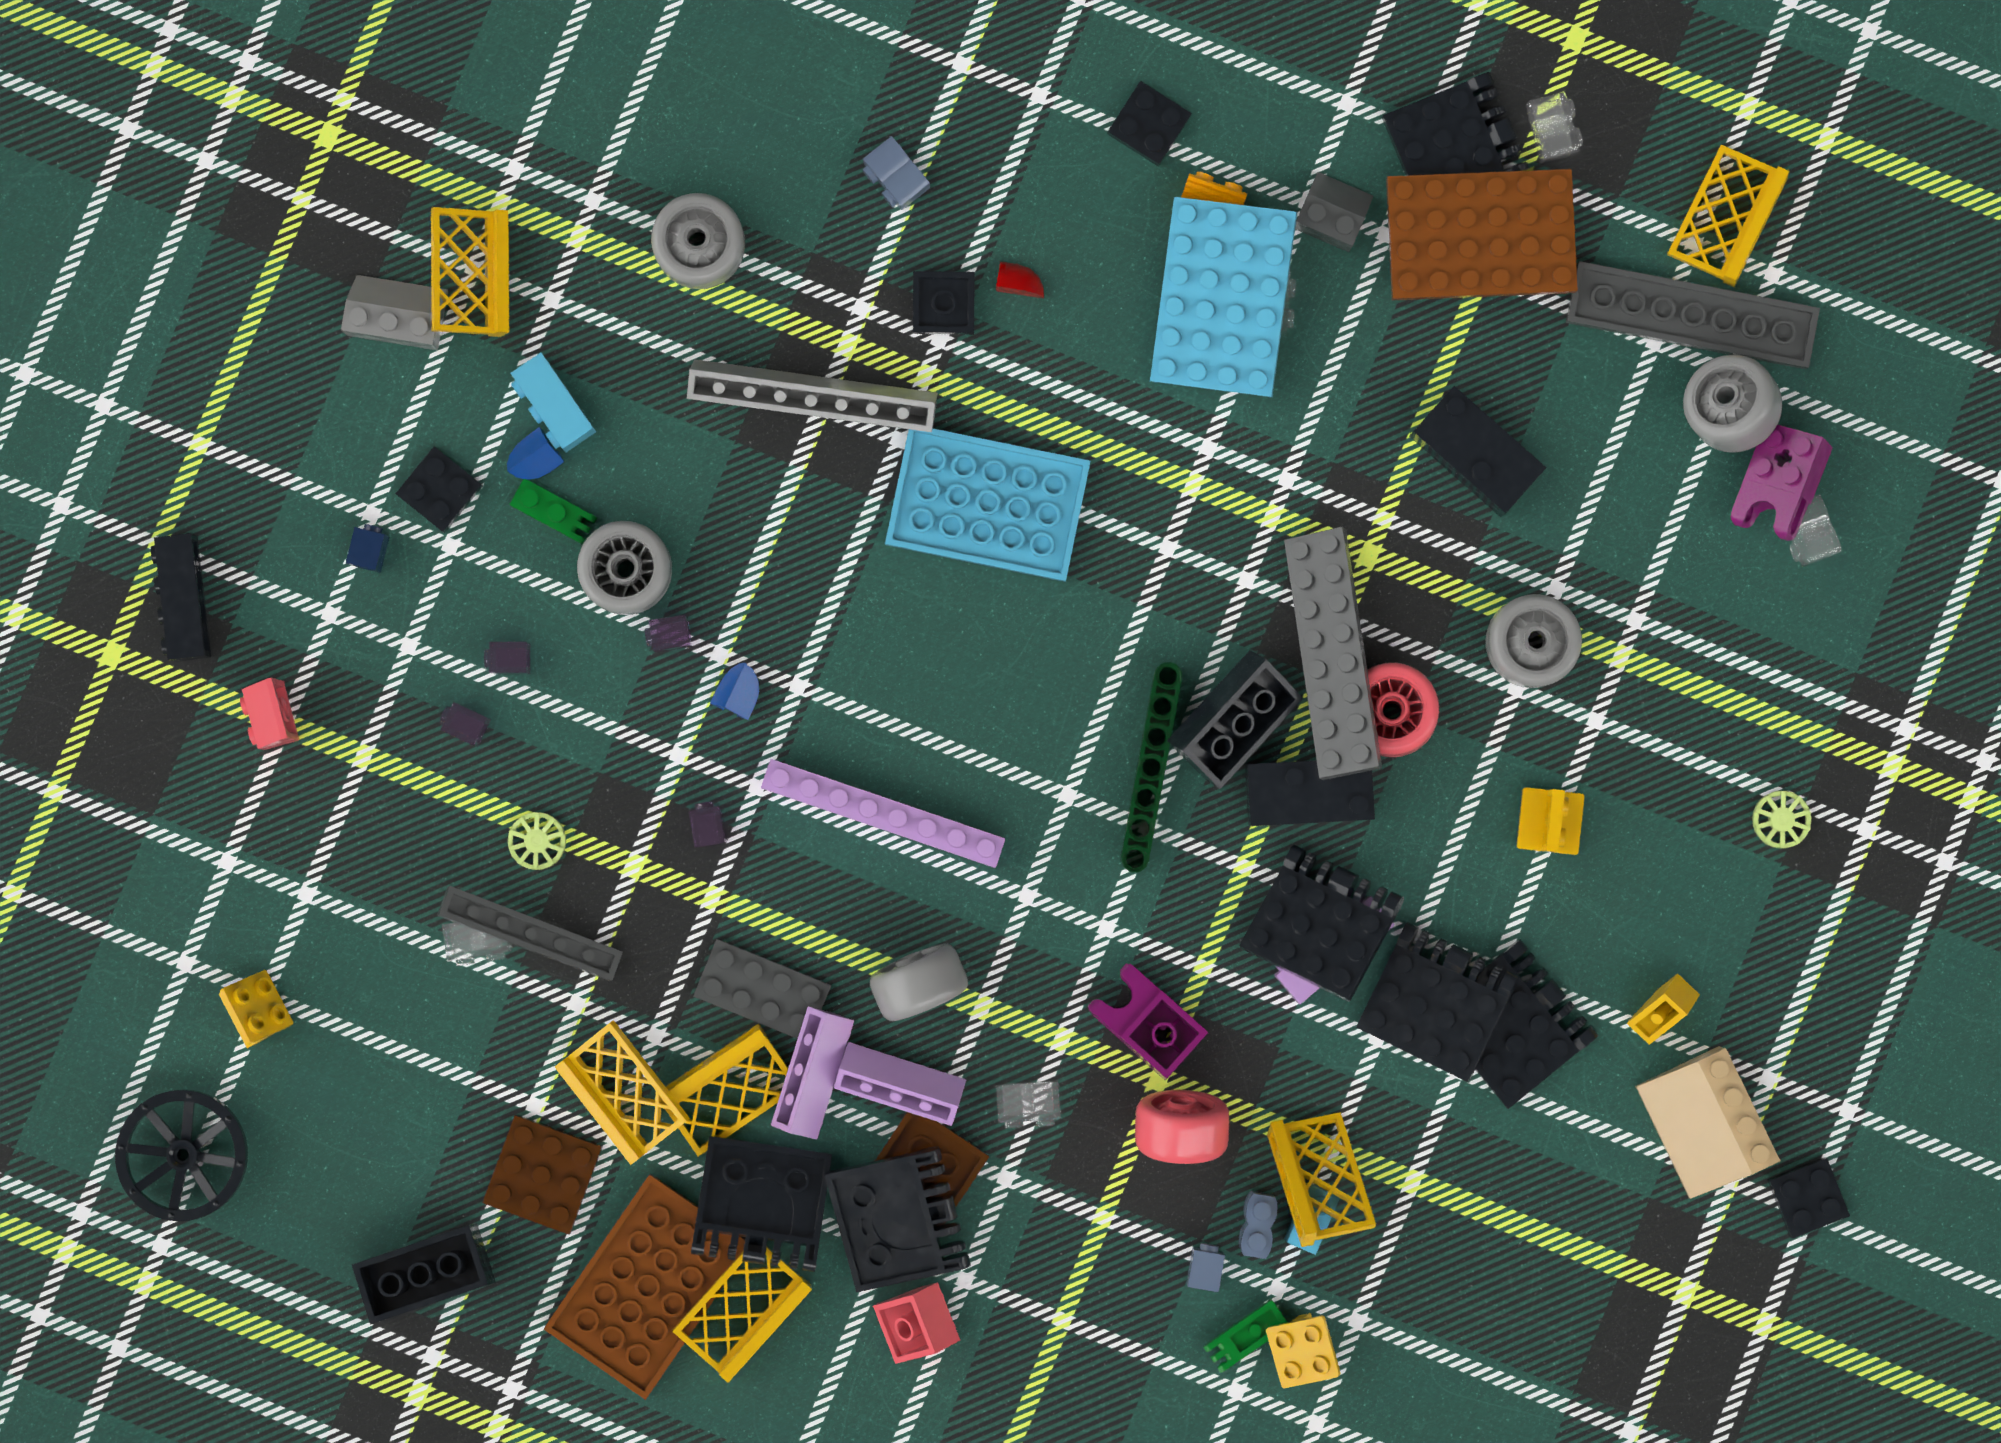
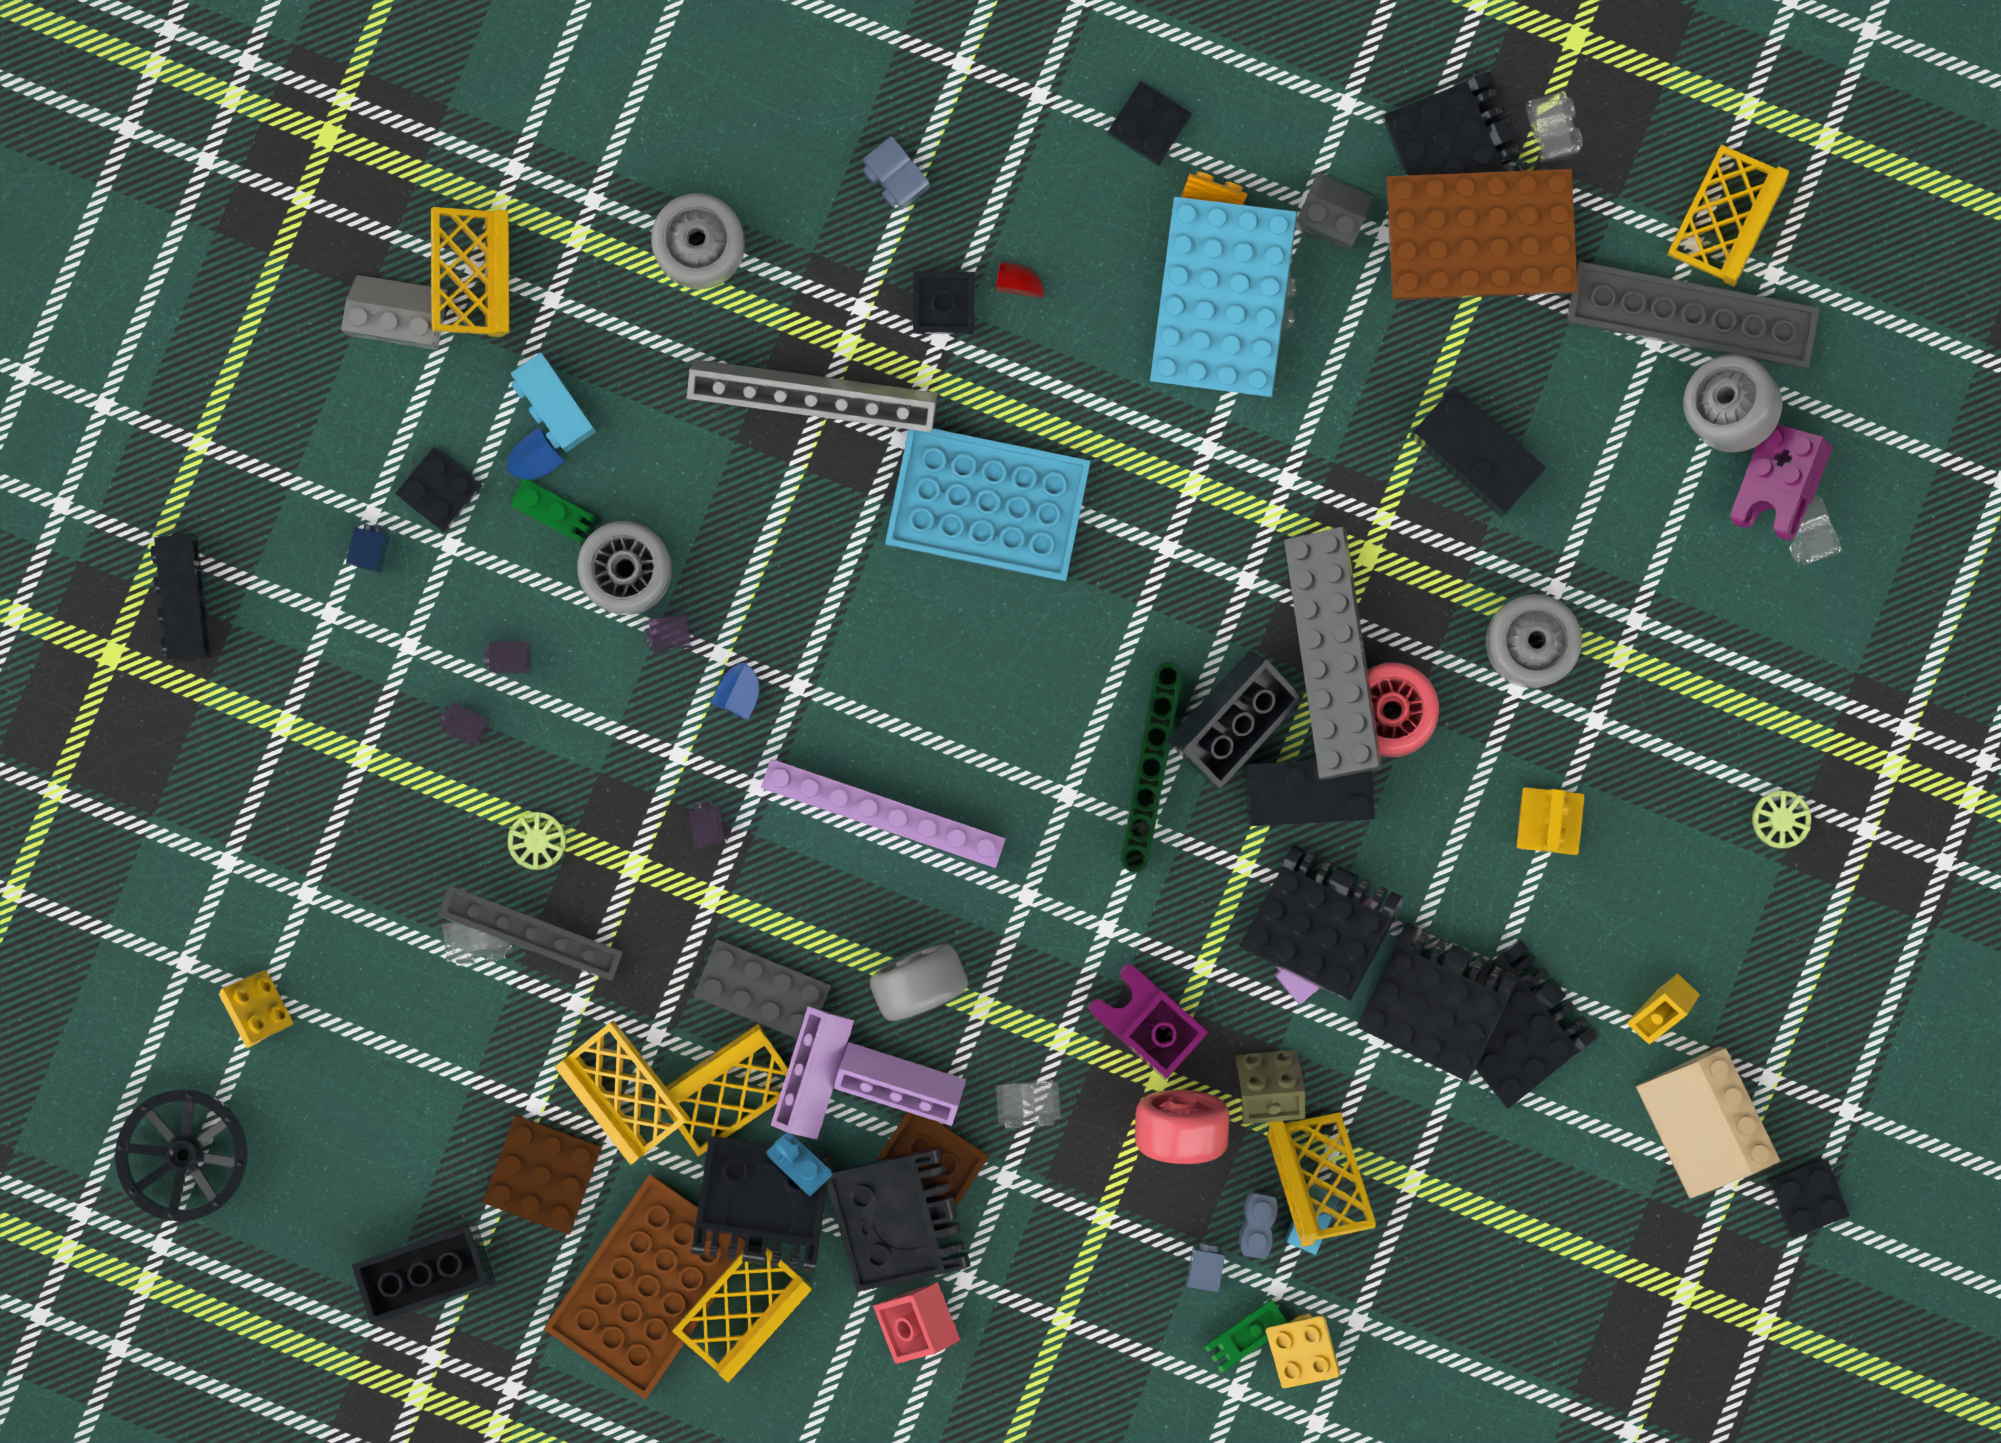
(269, 714): coral slope -> none
(799, 1163): none -> dark azure hinge
(1271, 1086): none -> olive bracket

